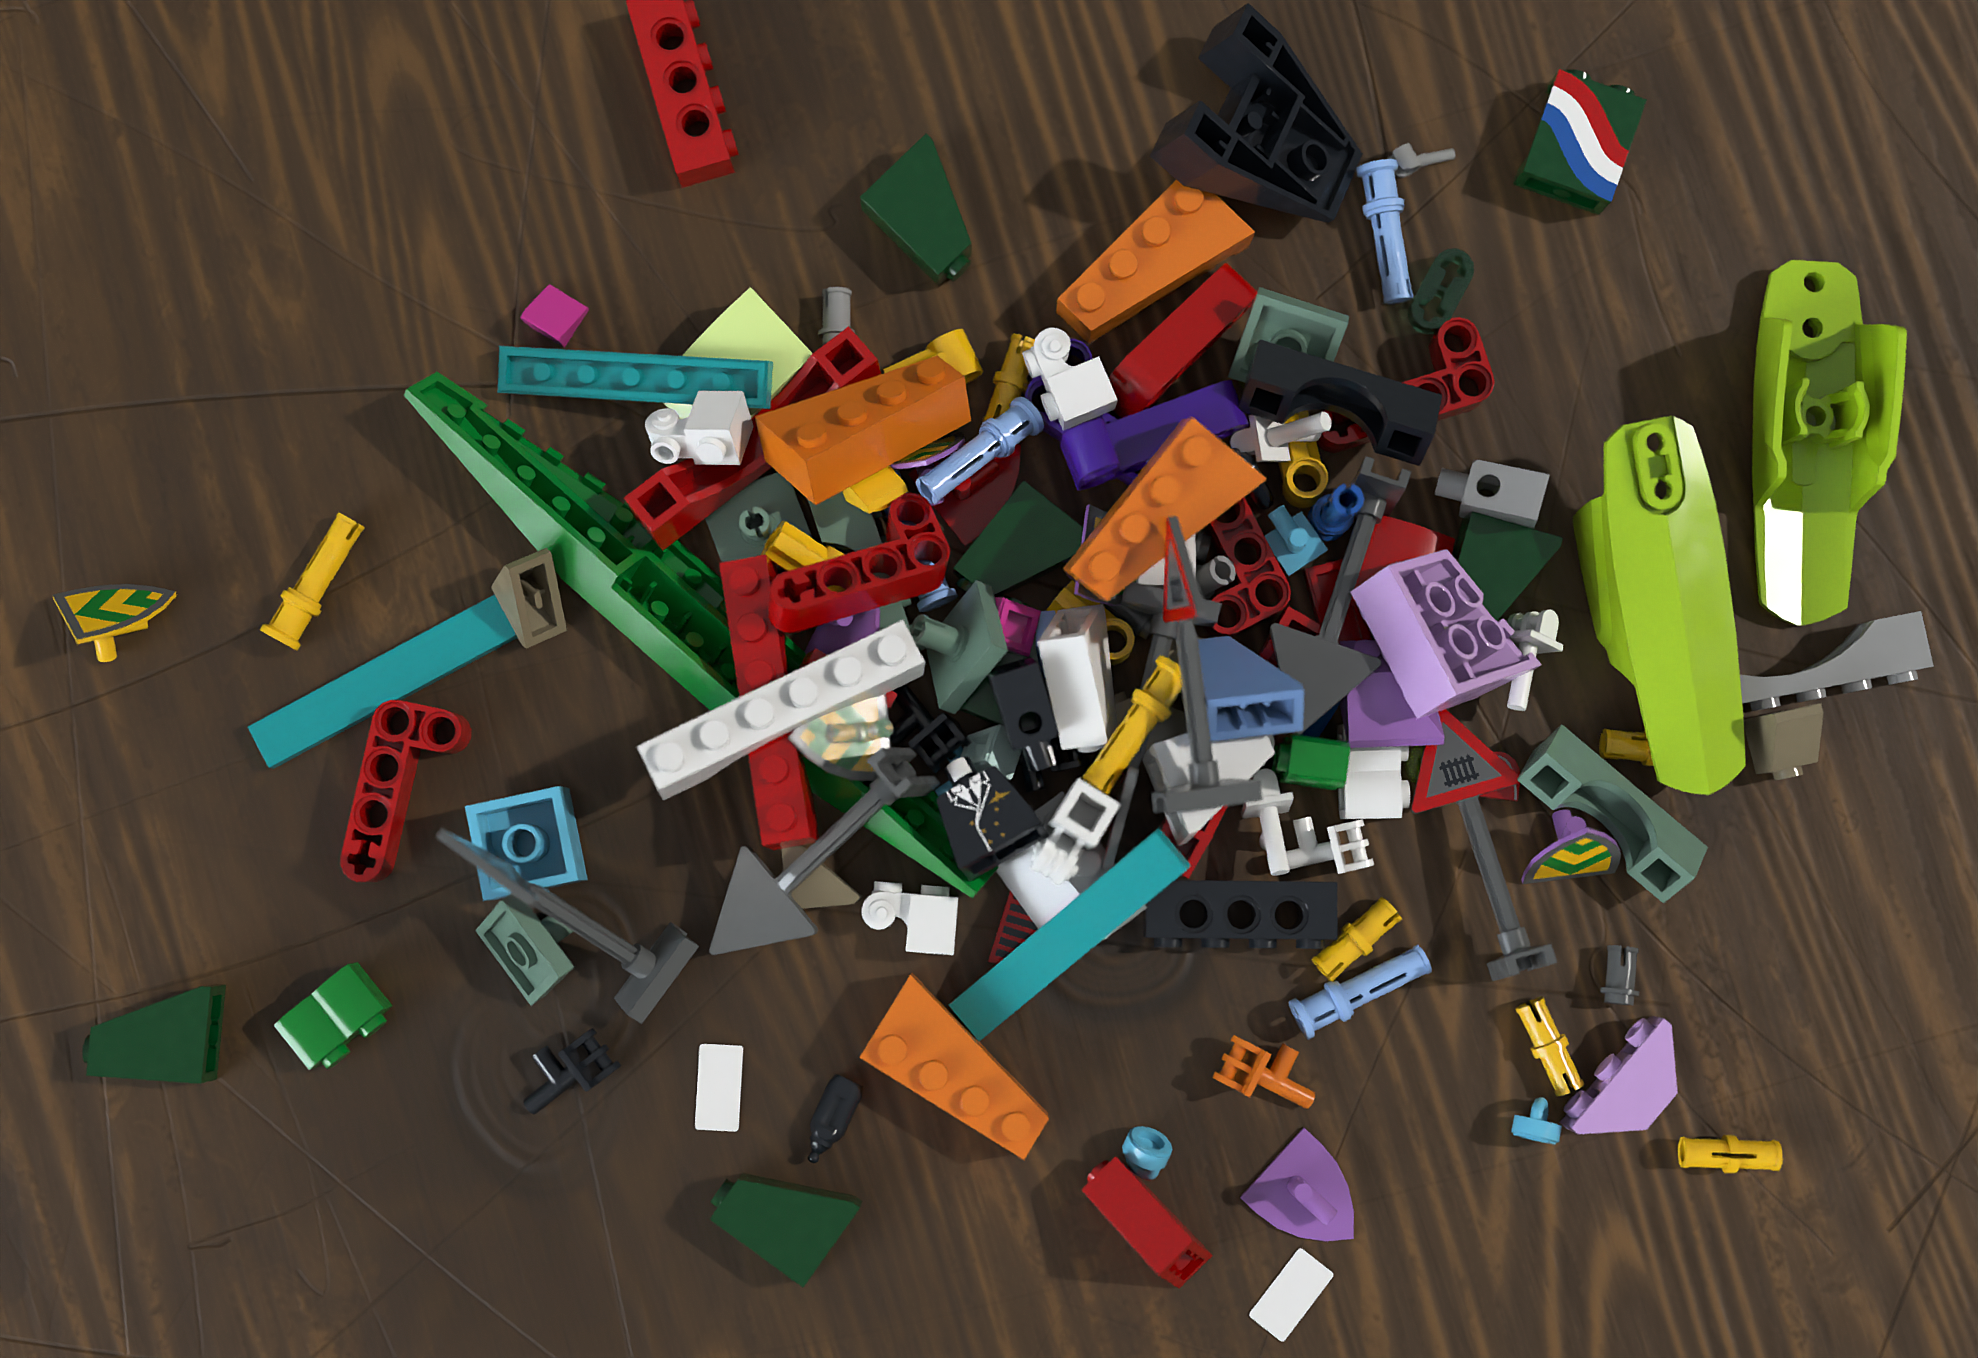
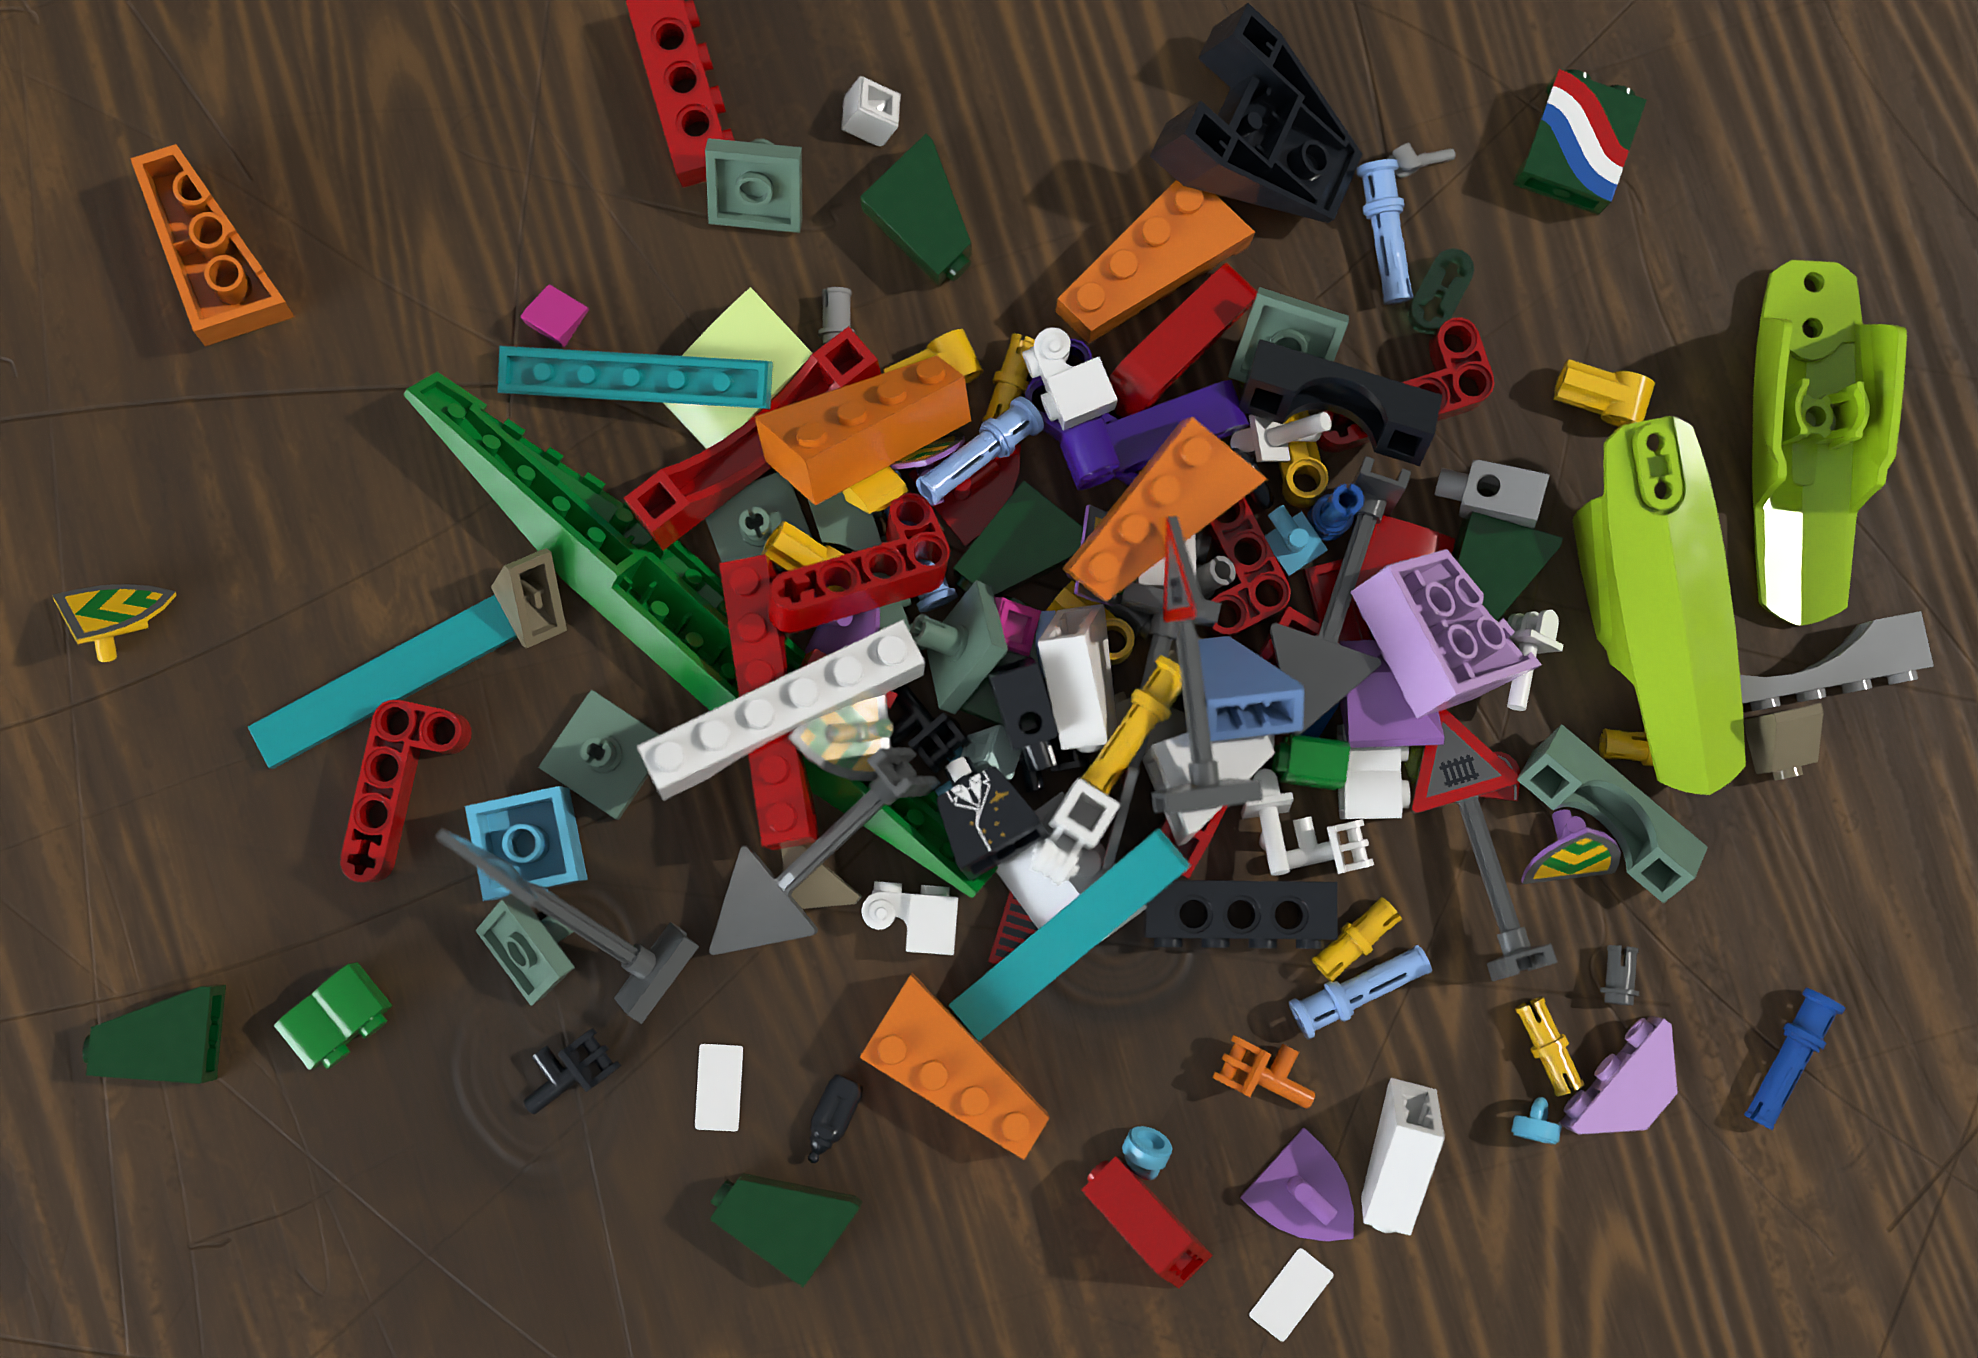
(211, 265): none -> orange wedge
(303, 600): yellow pin -> none
(601, 755): none -> sand green tile
(711, 434): white brick -> none
(754, 184): none -> sand green tile
(871, 111): none -> white slope
(1402, 1157): none -> white slope
(1617, 396): none -> yellow piece
(1759, 1155): yellow pin -> none
(1803, 1038): none -> blue pin

